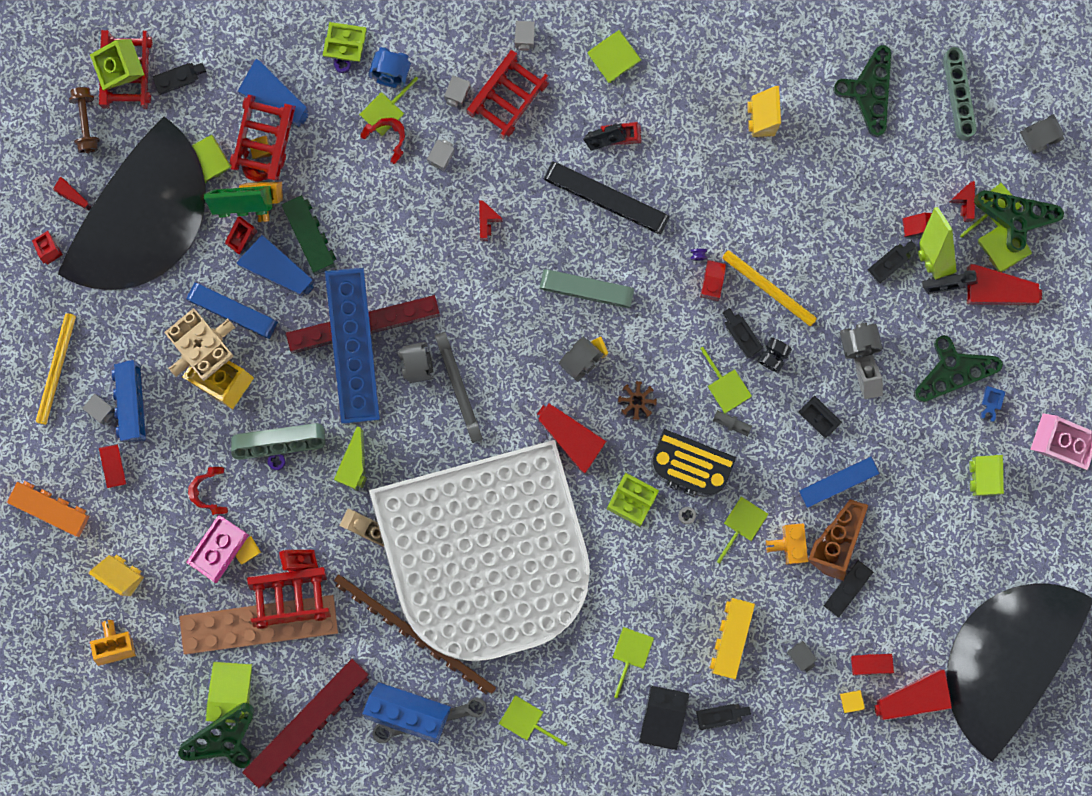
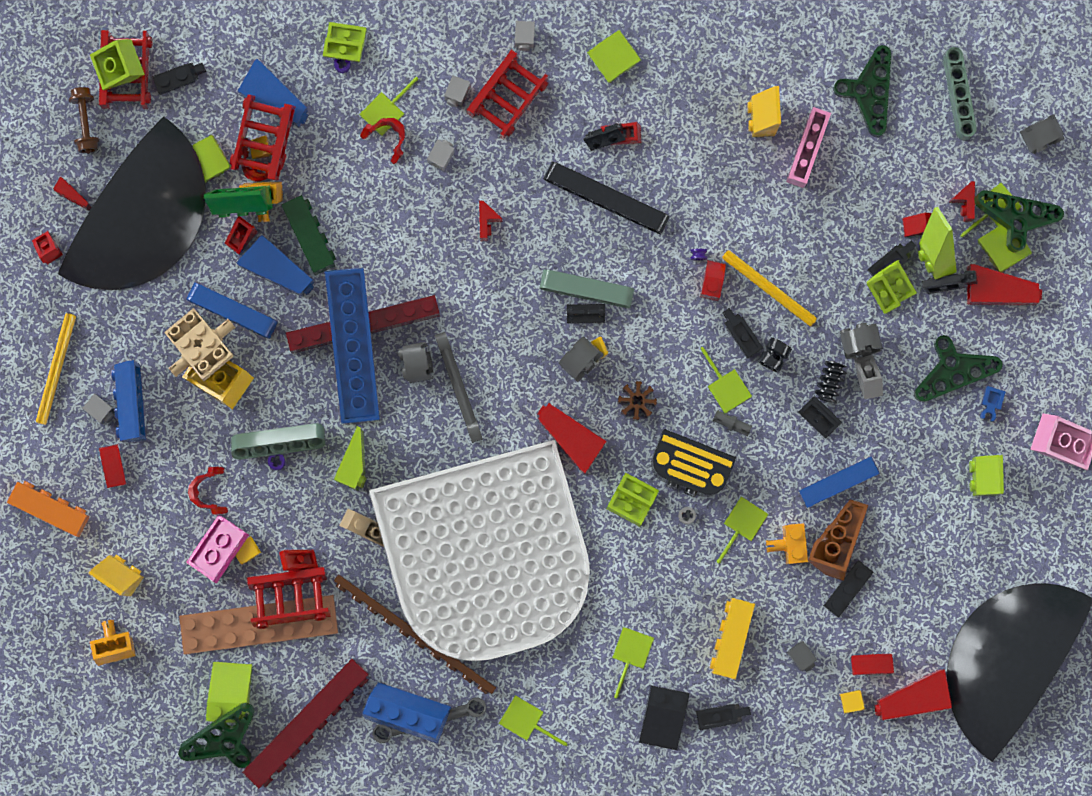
(389, 68): blue brick -> none
(585, 313): none -> black hinge
(808, 147): none -> bright pink brick
(830, 381): none -> black piece
(891, 287): none -> lime slope

